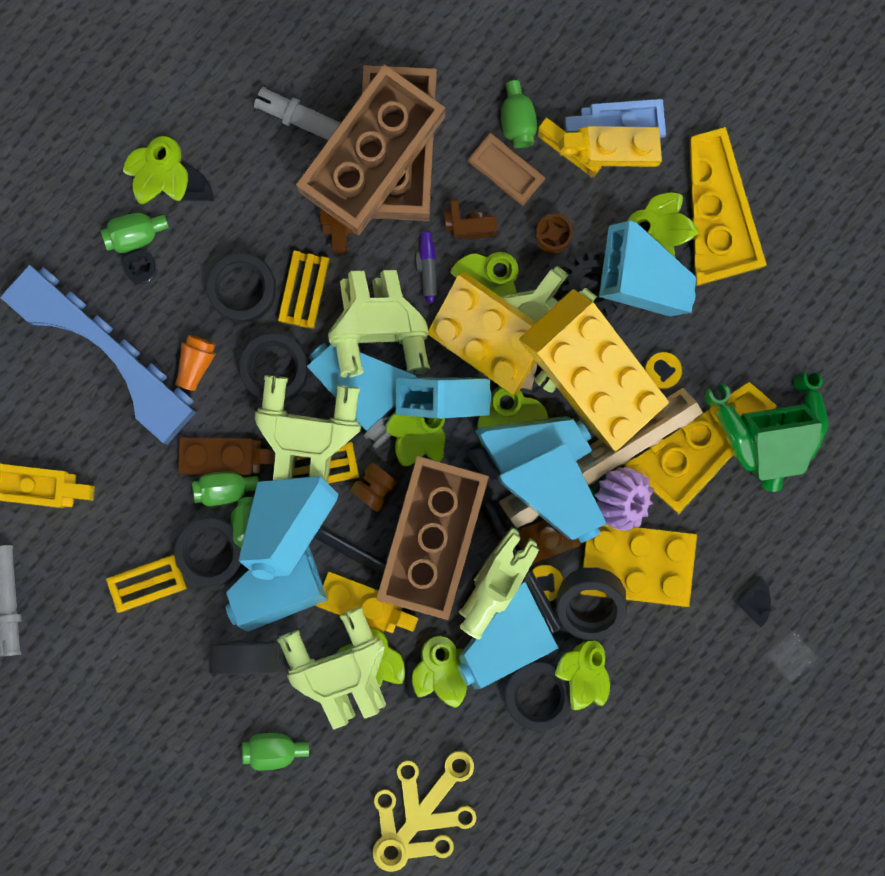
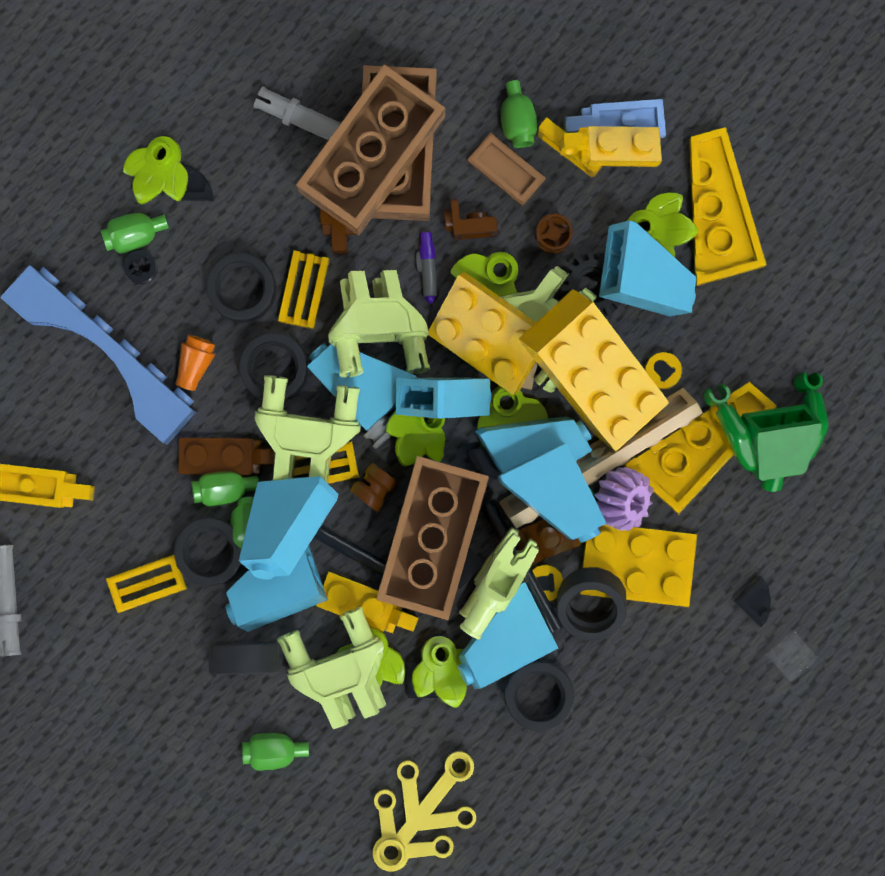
(585, 674): lime plate -> none

